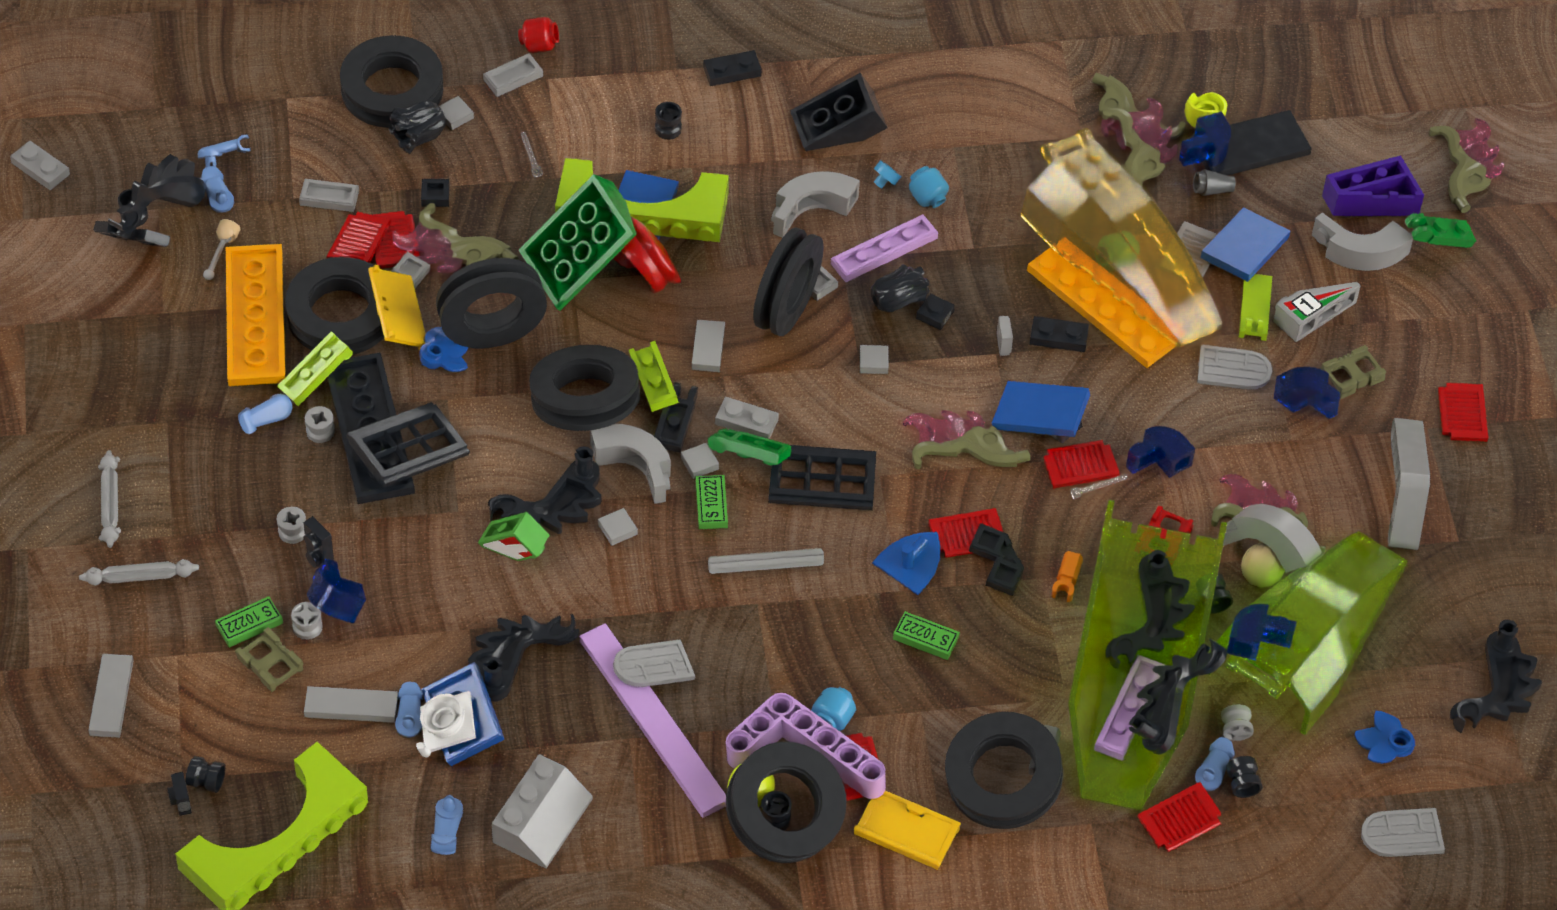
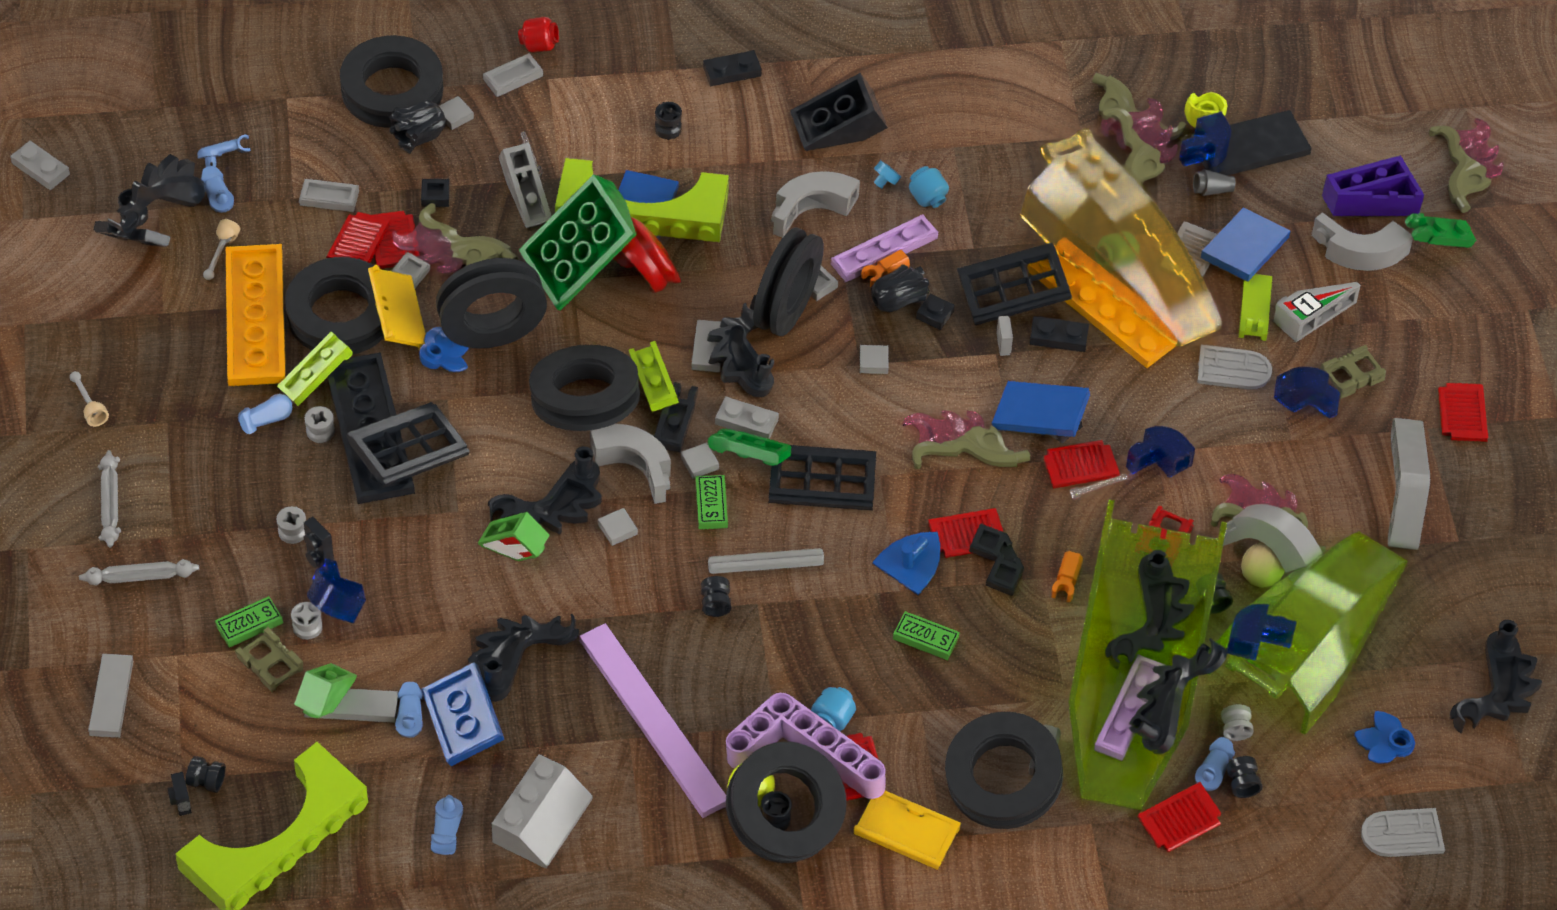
(94, 412): none -> tan hinge
(323, 689): none -> bright green slope
(446, 722): white hat -> none
(525, 184): none -> light grey slope
(653, 664): light grey window -> none
(715, 594): none -> black wheel
(739, 357): none -> black animal
(885, 266): none -> orange bar
(1008, 262): none -> black piece

